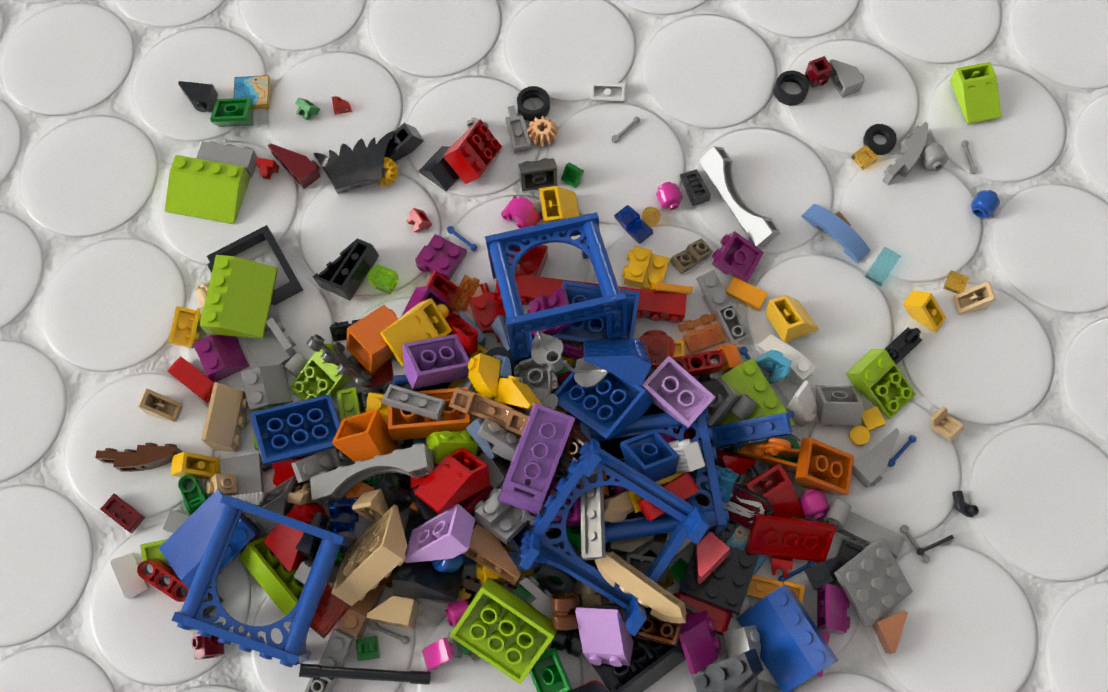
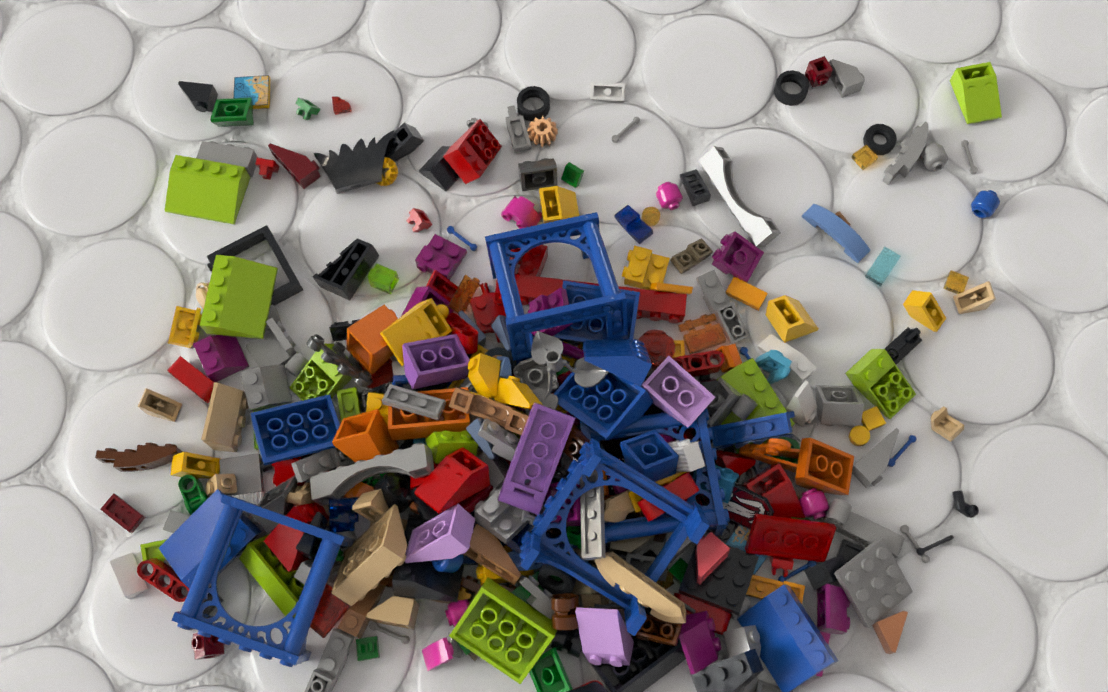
(318, 671): black piece -> none

